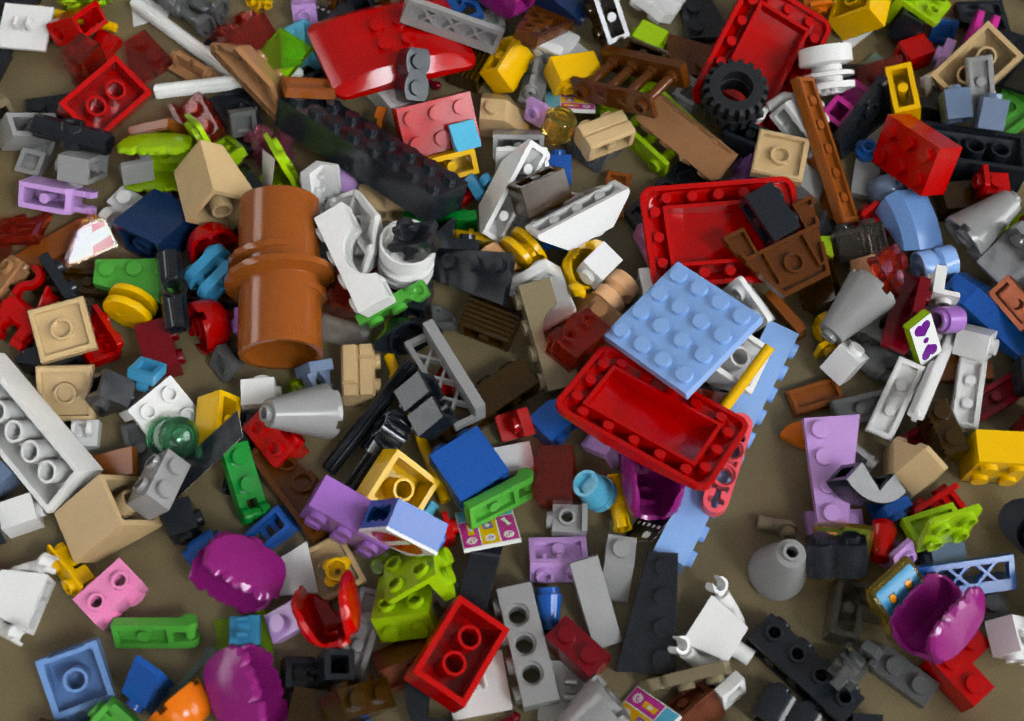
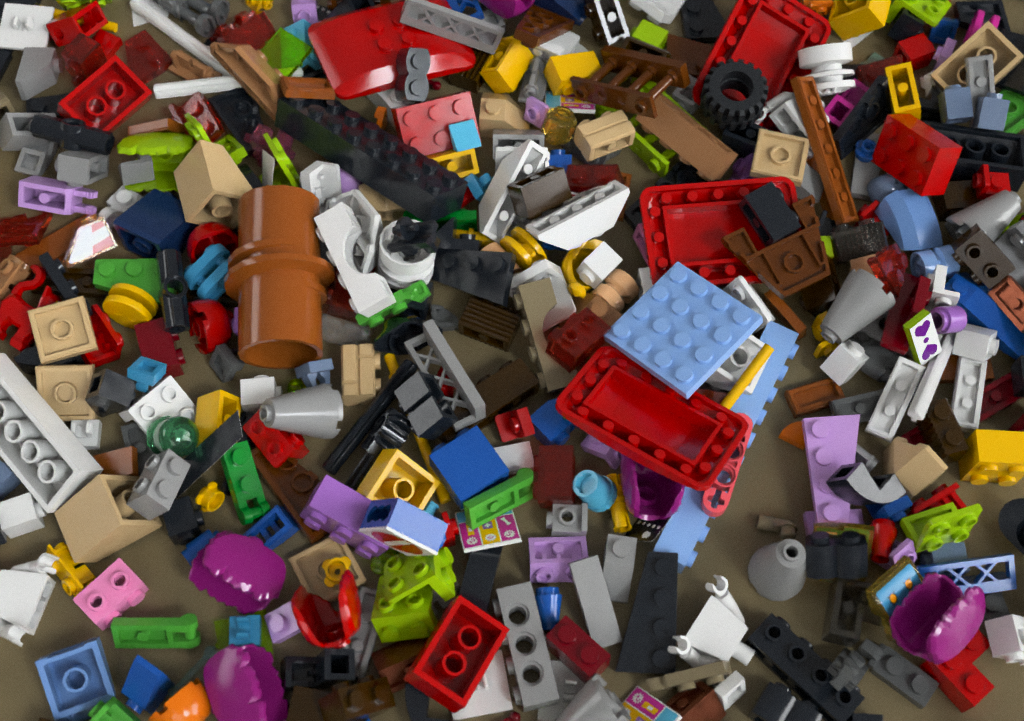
(37, 71): none -> light grey slope
(210, 497): none -> yellow plate
(242, 121): dark grey tile -> none
(298, 571): white sticker -> none
(591, 175): none -> clear red brick
(982, 256): none -> dark brown brick

